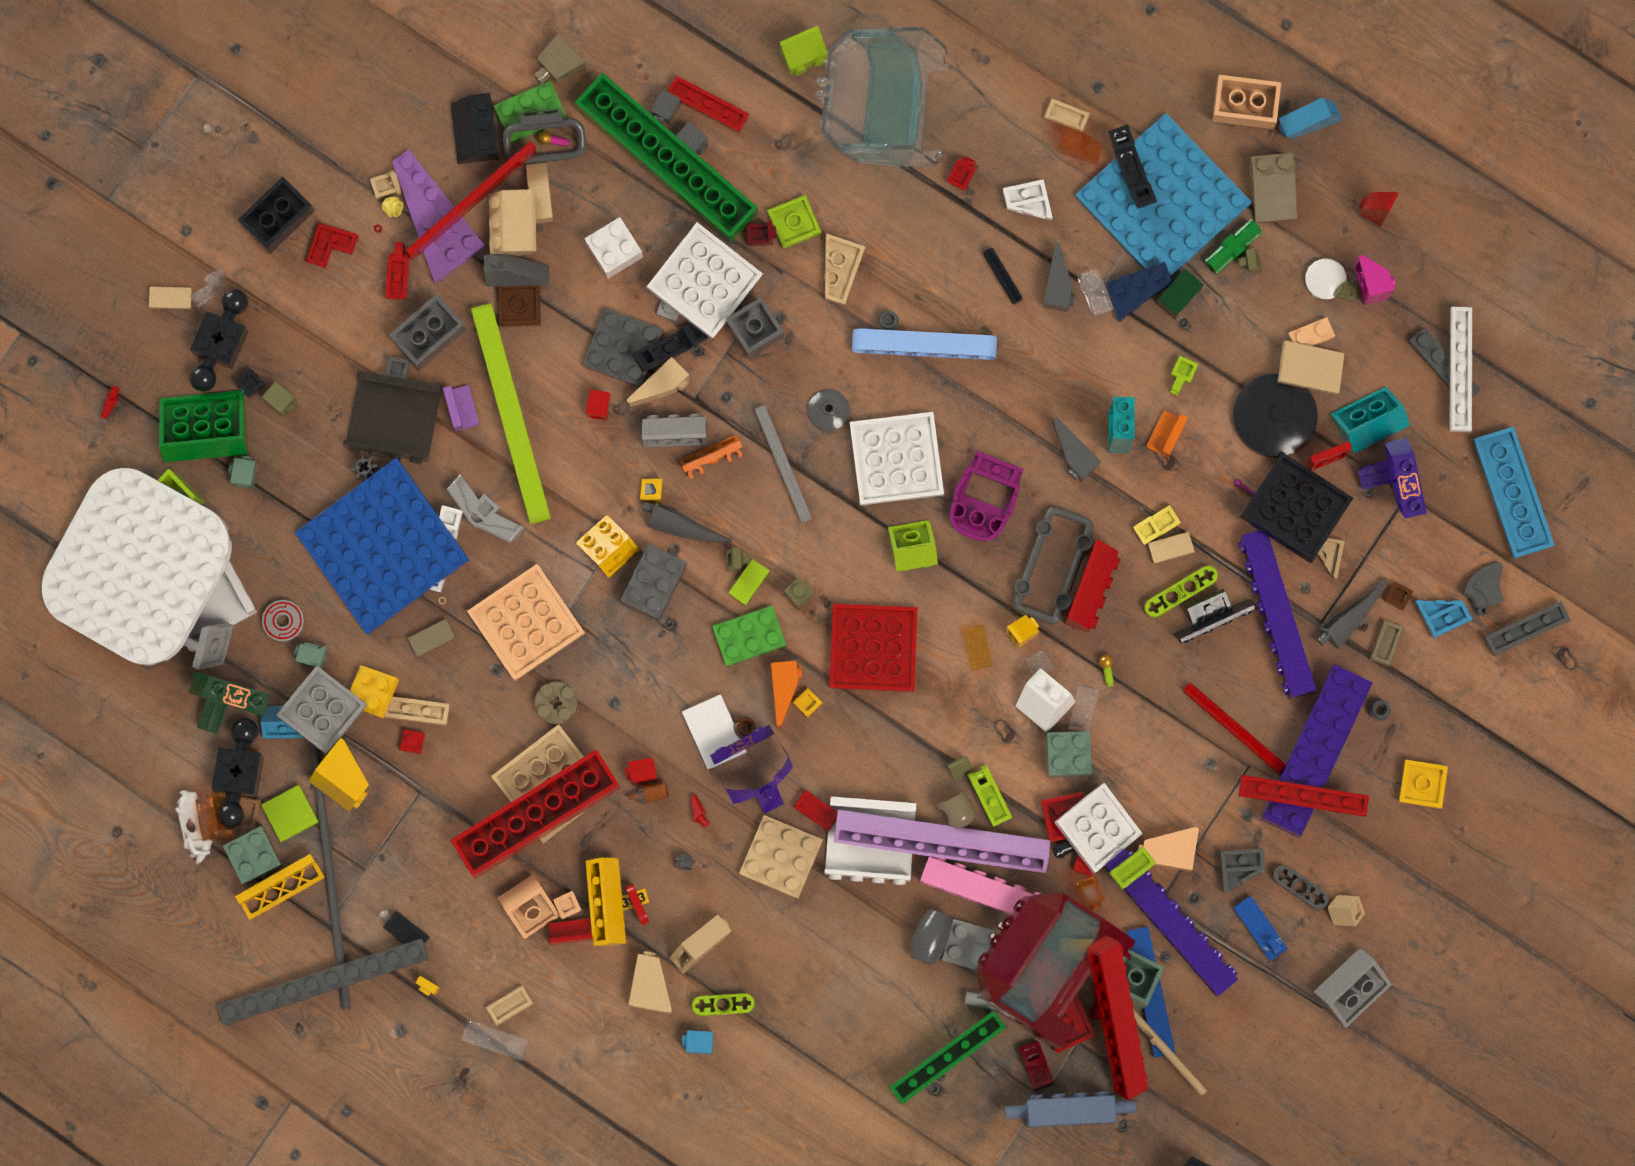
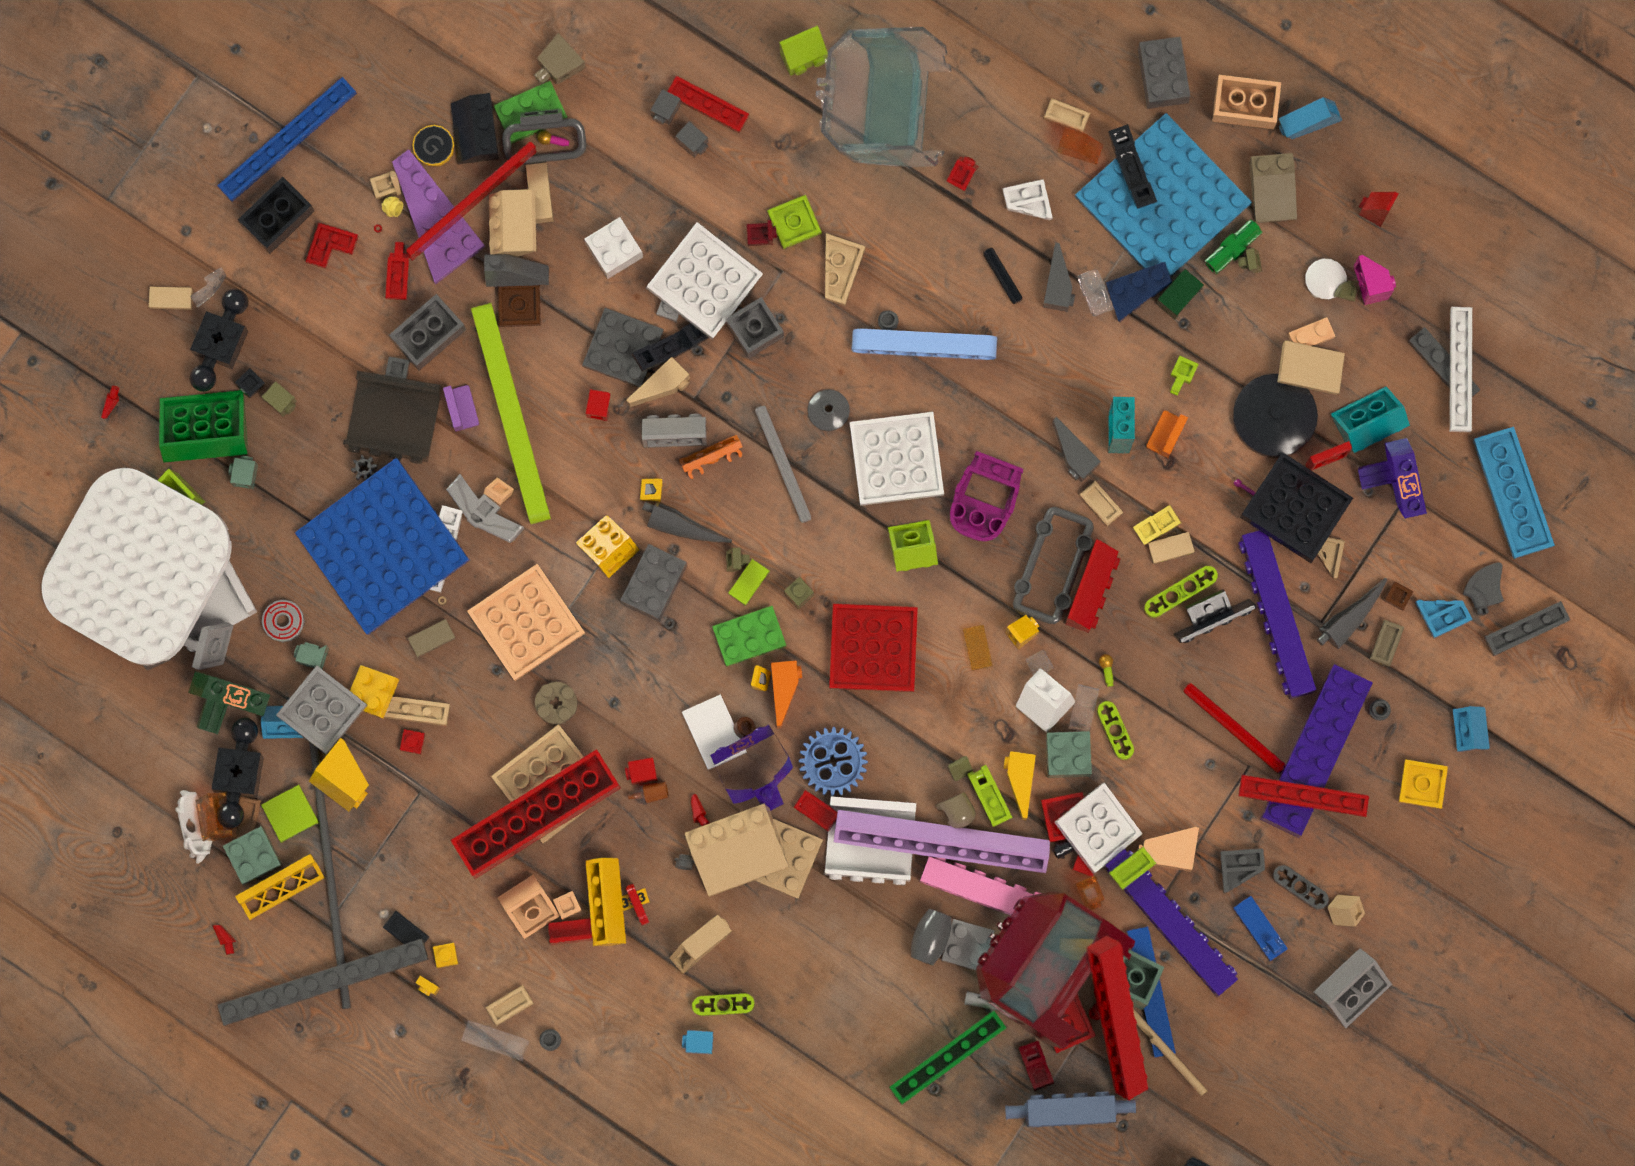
(225, 939): none -> red bar
(287, 139): none -> blue tile
(433, 145): none -> black tile
(445, 955): none -> yellow plate
(498, 491): none -> light nougat plate
(550, 1040): none -> dark grey plate
(649, 985): tan slope -> none
(666, 157): green brick -> none
(737, 849): none -> tan slope
(760, 678): none -> yellow slope
(807, 702): yellow tile -> none
(828, 742): none -> medium blue gear
(1020, 775): none -> yellow slope
(1101, 503): none -> tan tile
(1104, 718): none -> lime beam
(1164, 72): none -> flat silver brick
(1471, 728): none -> dark azure panel

